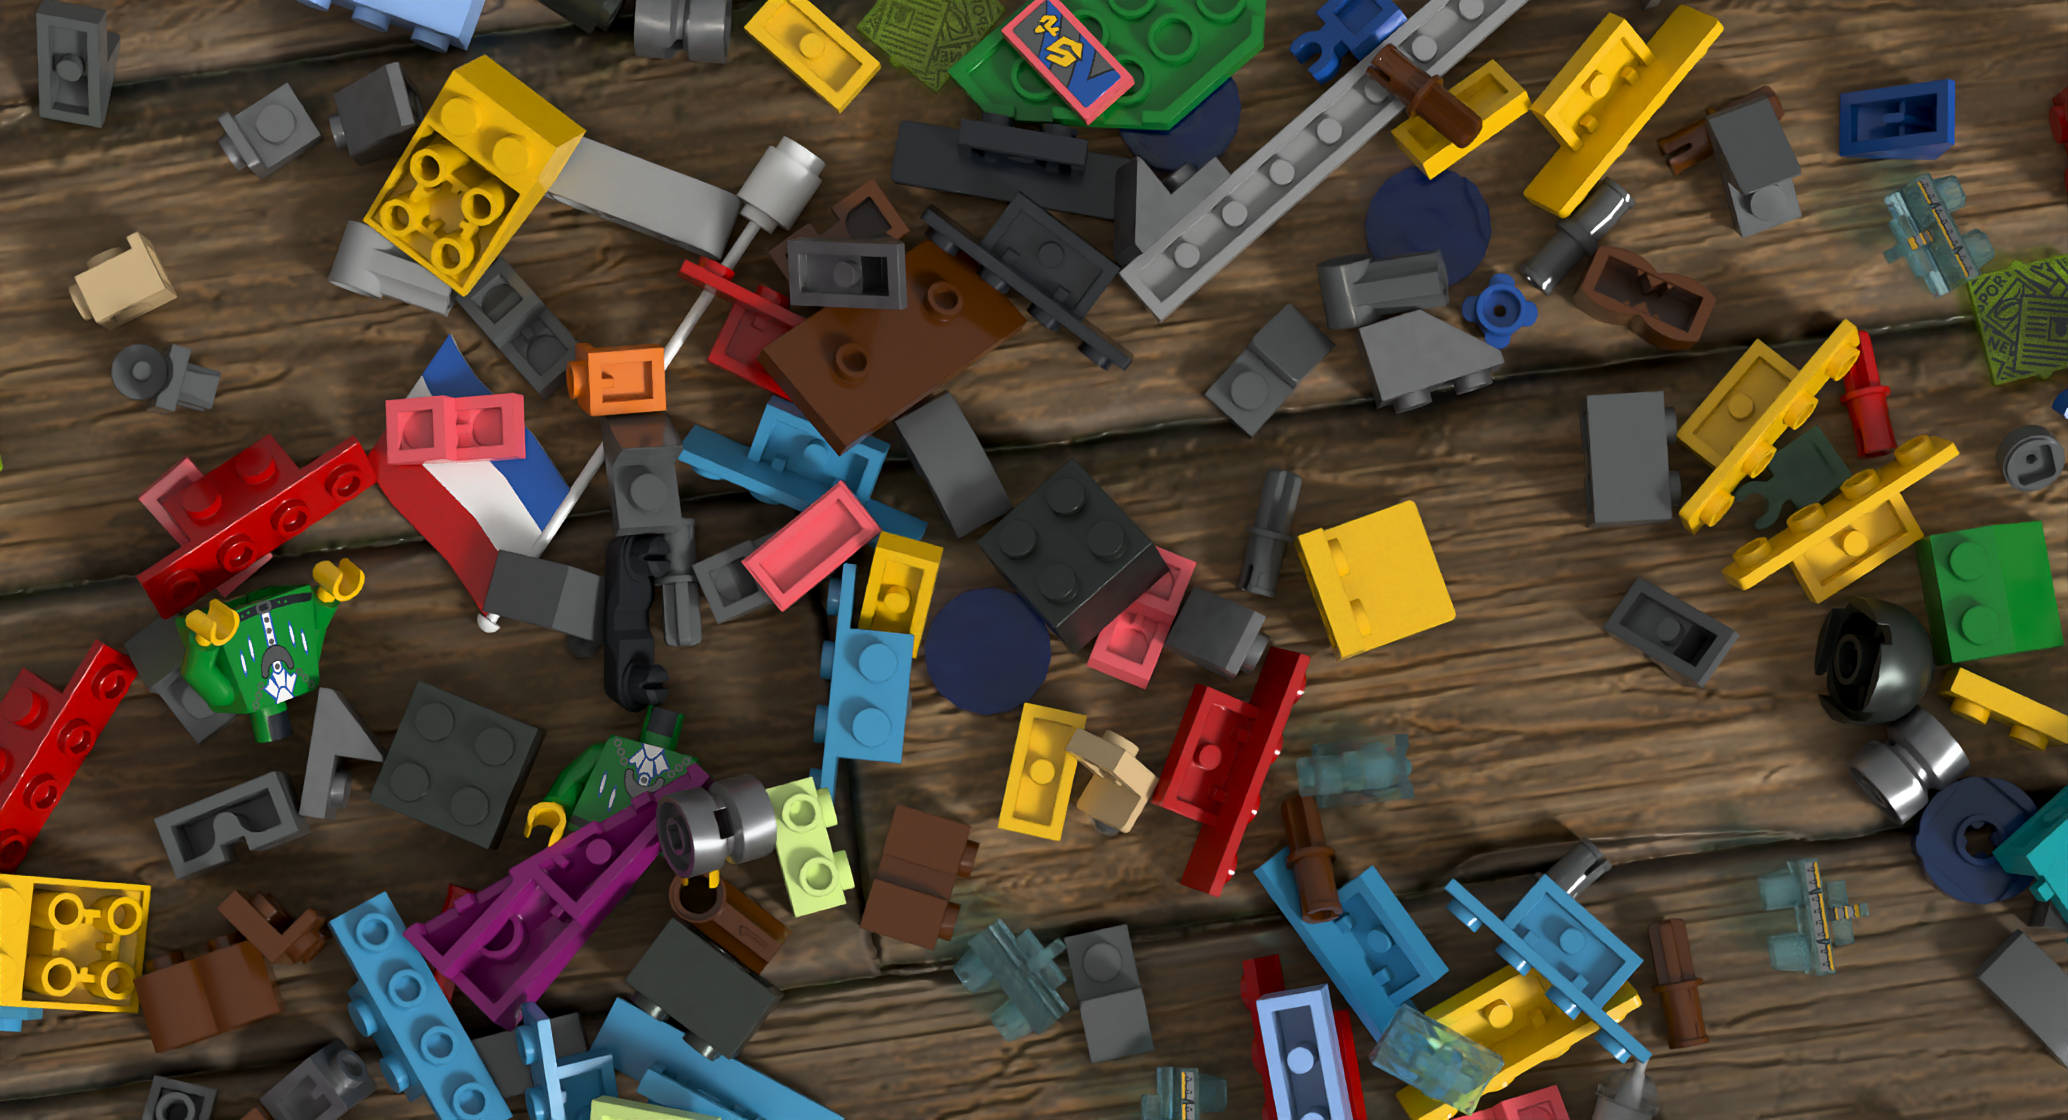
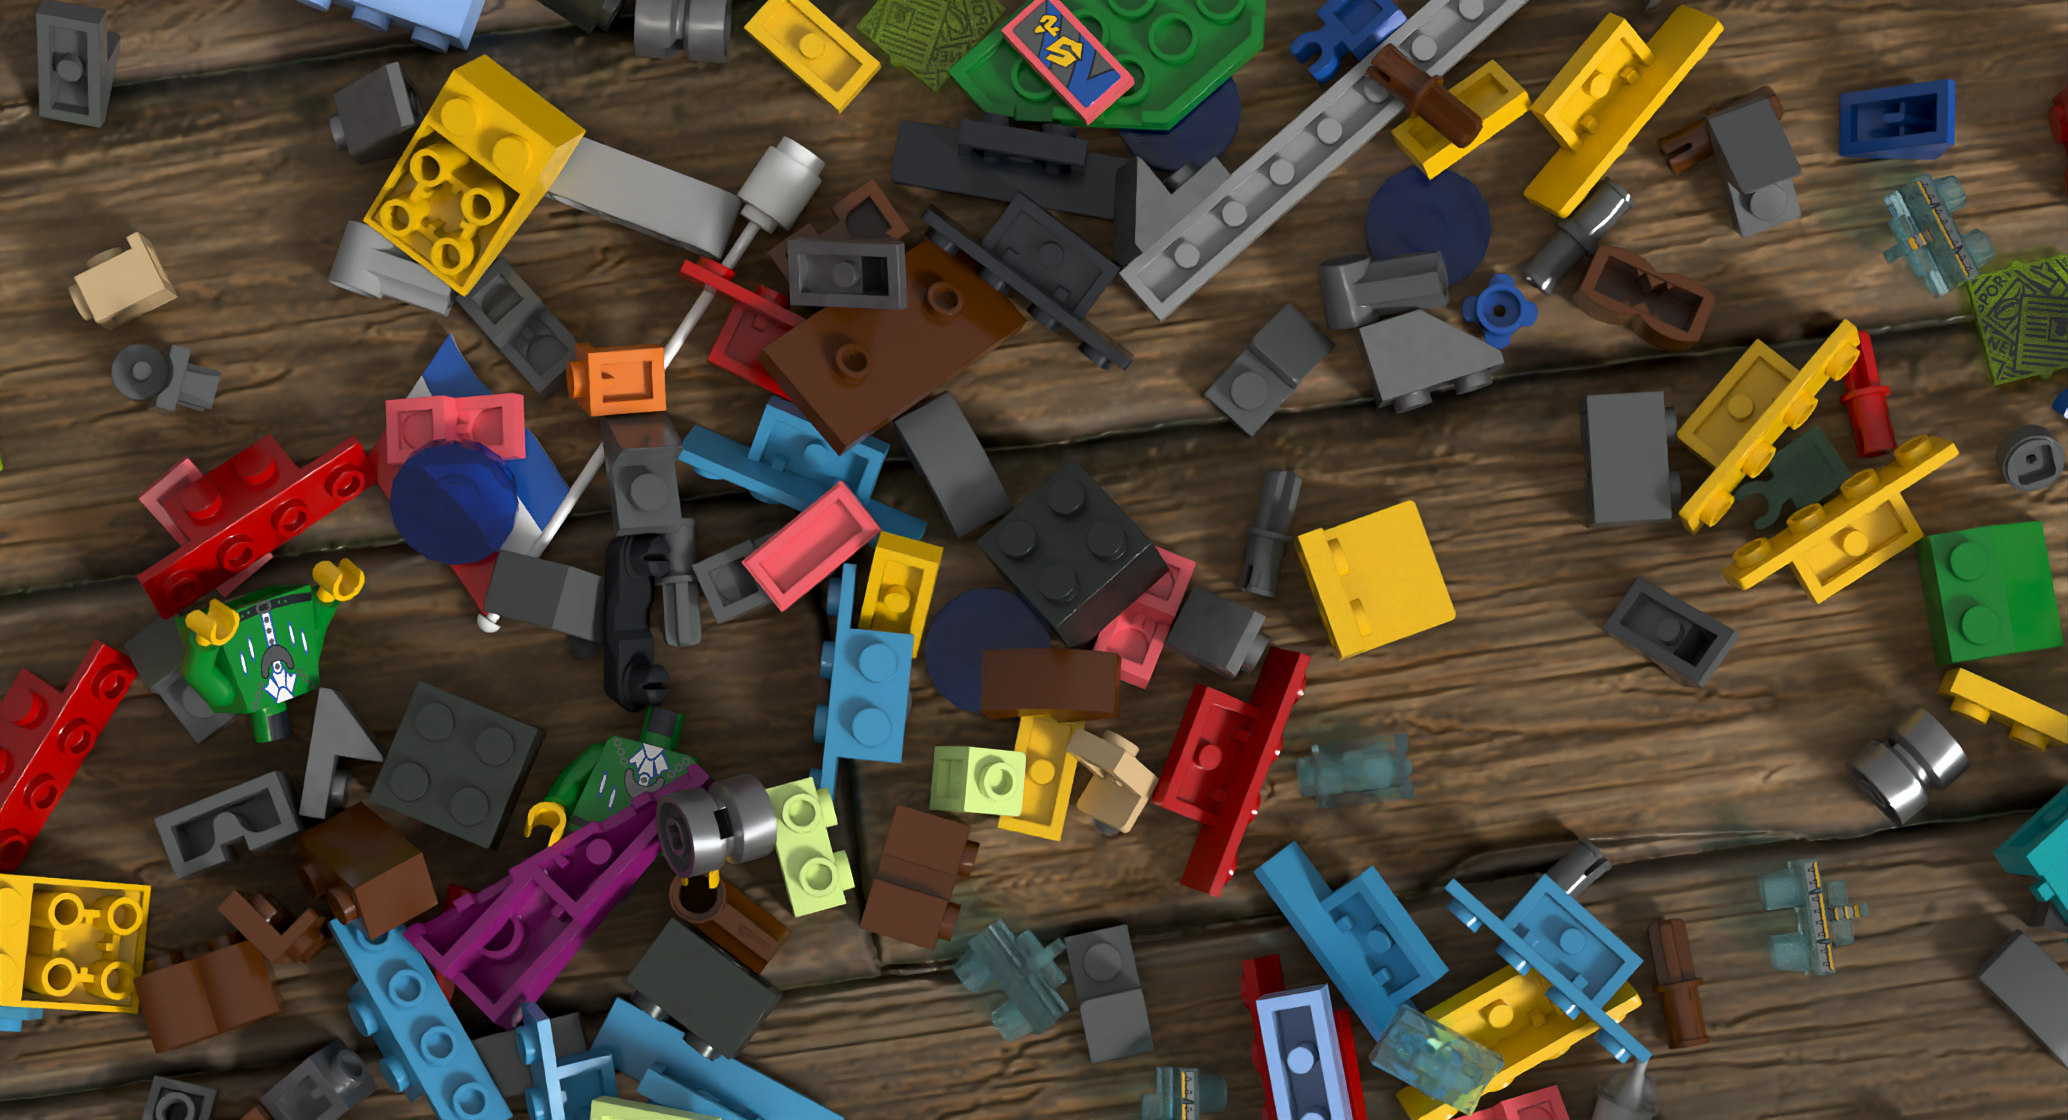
(269, 132): flat silver bracket -> none
(364, 871): none -> reddish brown brick
(454, 501): none -> clear blue tile
(977, 780): none -> yellowish green bracket
(1050, 681): none -> reddish brown slope
(1310, 860): reddish brown axle -> none
(1873, 661): pearl dark grey cylinder -> none
(1941, 842): dark blue plate -> none

